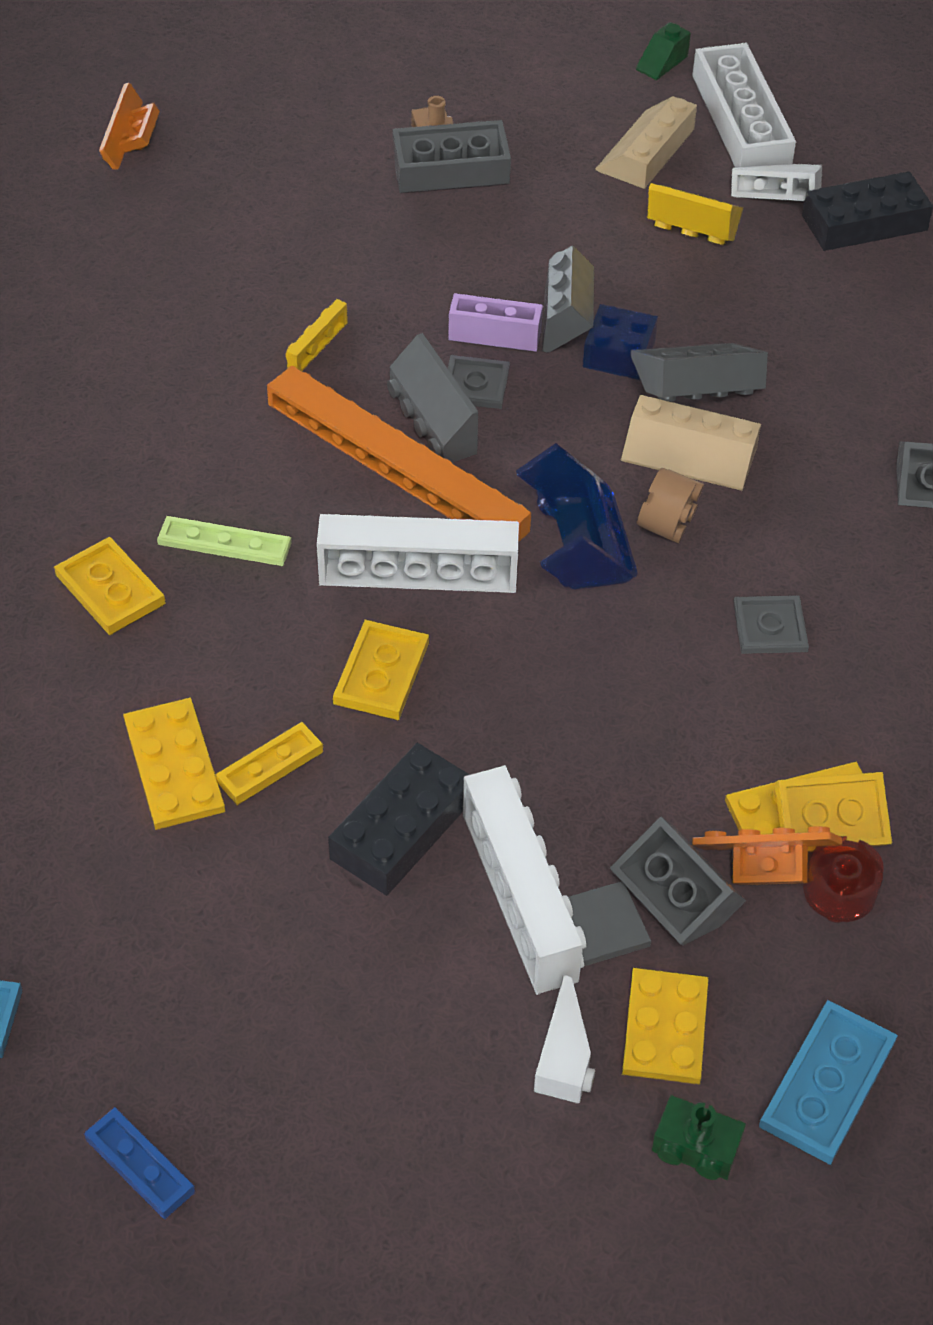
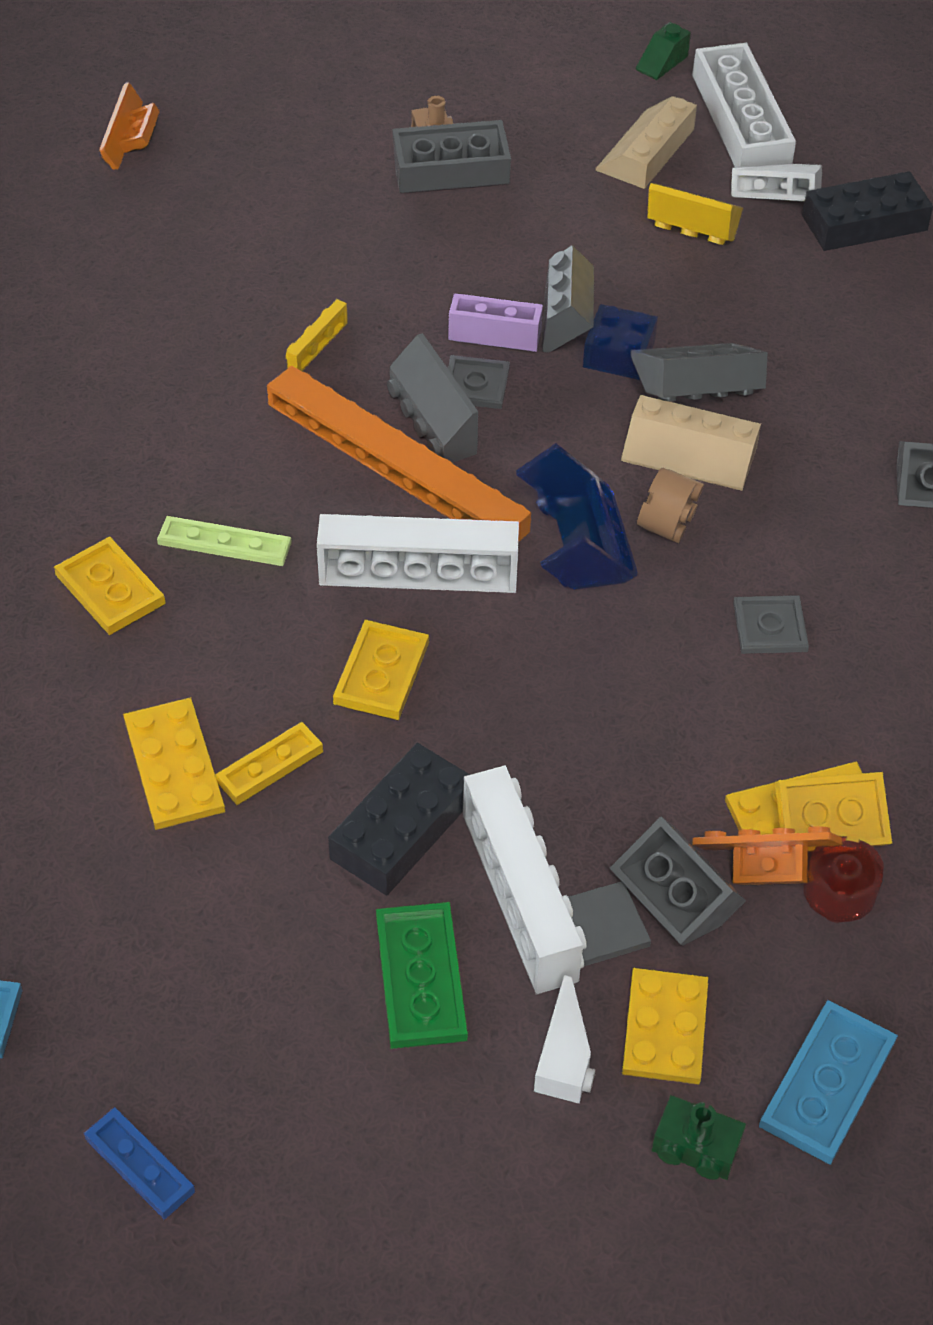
(421, 975): none -> green plate

